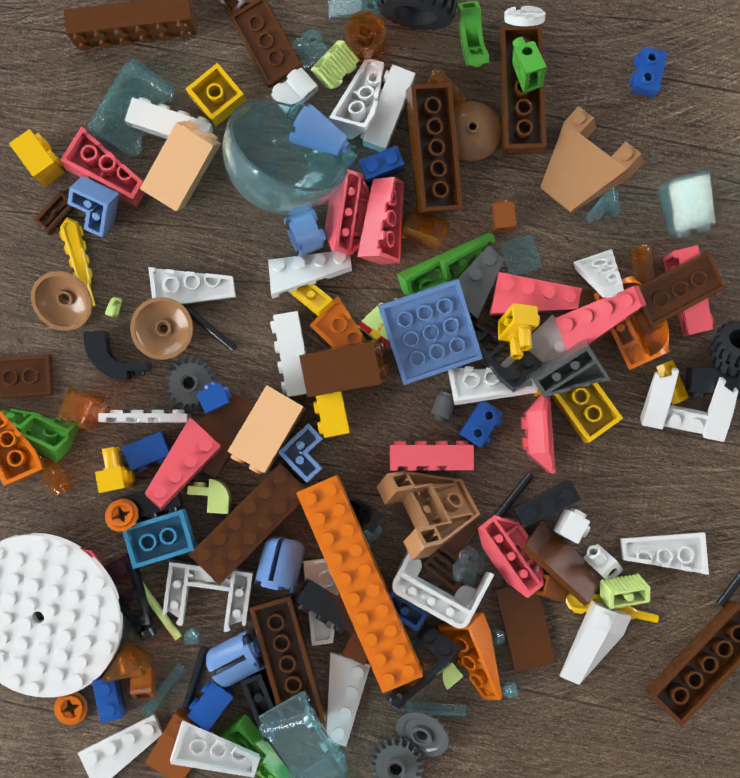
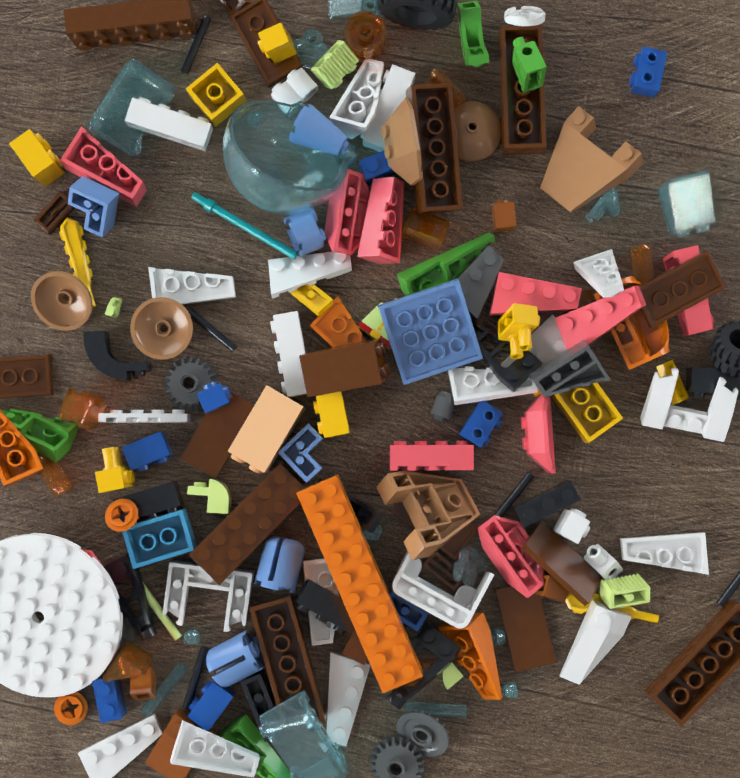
(180, 164): light nougat brick -> none
(184, 461): coral wedge -> none
(196, 44): none -> black bar
(211, 206): none -> teal bar
(276, 43): none -> yellow brick
(402, 143): none -> medium nougat wedge
(520, 255): clear light blue piece -> none

